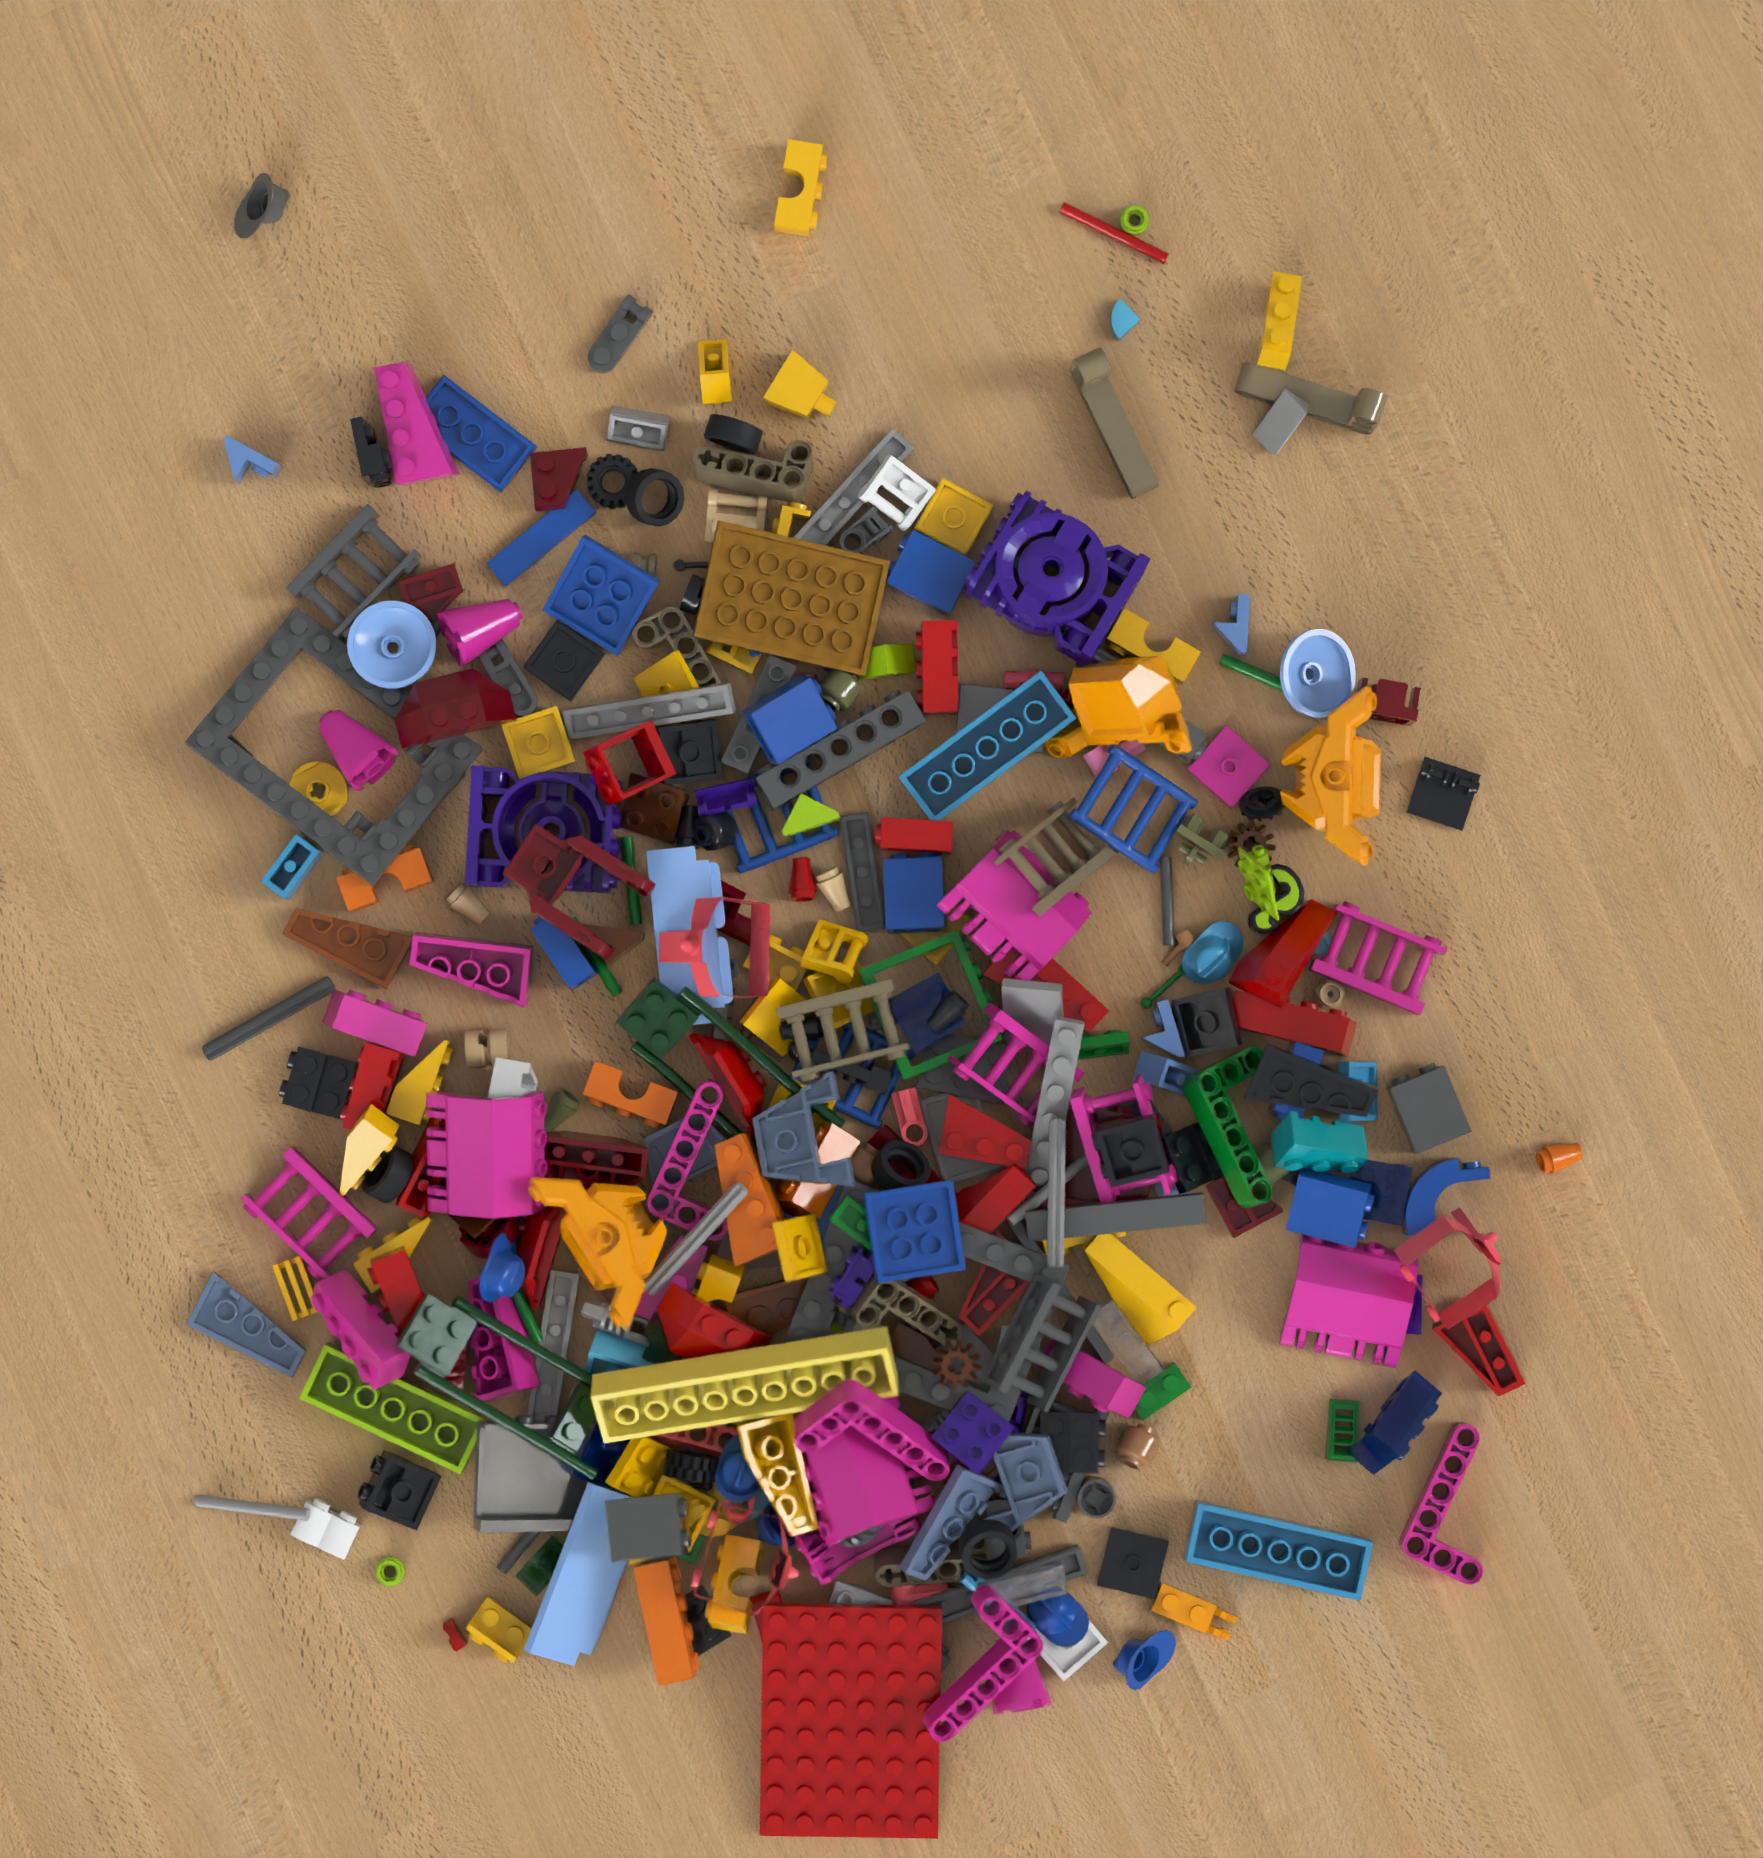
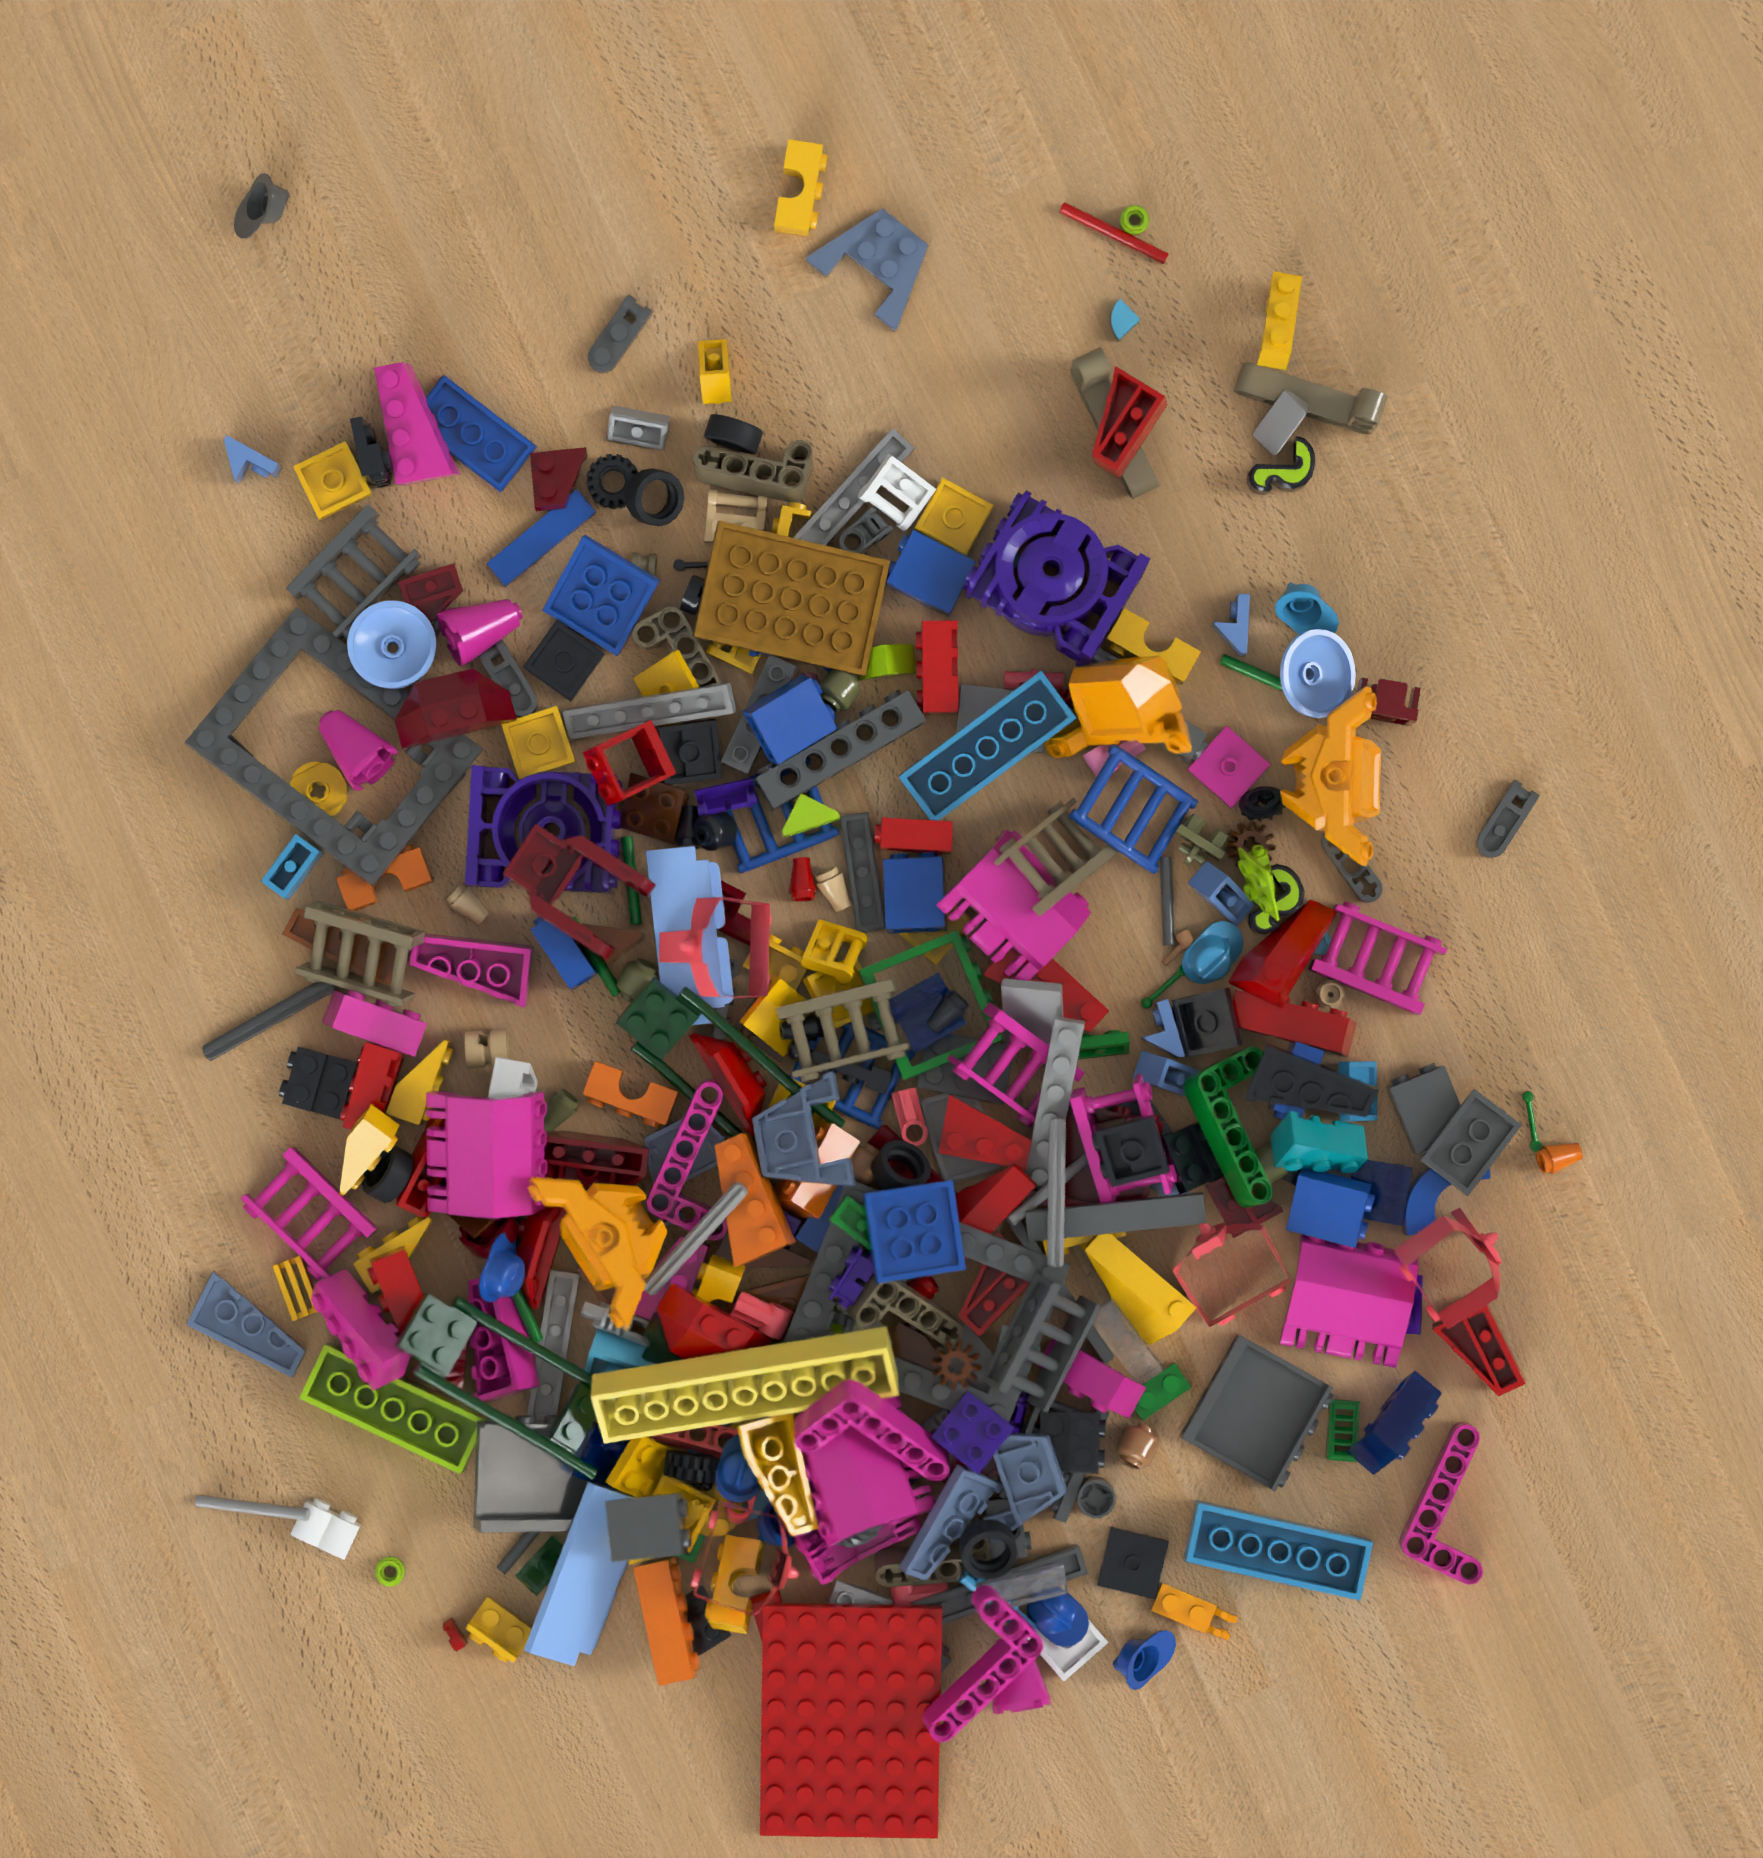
(332, 480): none -> yellow plate
(377, 931): none -> dark tan fence
(398, 1489): black plate -> none
(635, 978): none -> olive head
(769, 1317): none -> coral piece
(799, 389): yellow torso -> none
(800, 1247): yellow plate -> none
(886, 252): none -> sand blue wing
(1126, 422): none -> red wedge
(1205, 1243): none -> coral piece
(1221, 893): none -> medium blue slope
(1257, 1412): none -> dark grey panel
(1285, 477): none -> black animal
(1305, 610): none -> dark azure piece
(1358, 887): none -> dark grey beam
(1443, 793): black hinge -> none
(1470, 1142): none -> dark grey plate
(1505, 821): none -> dark grey plate
(1535, 1145): none -> green hinge

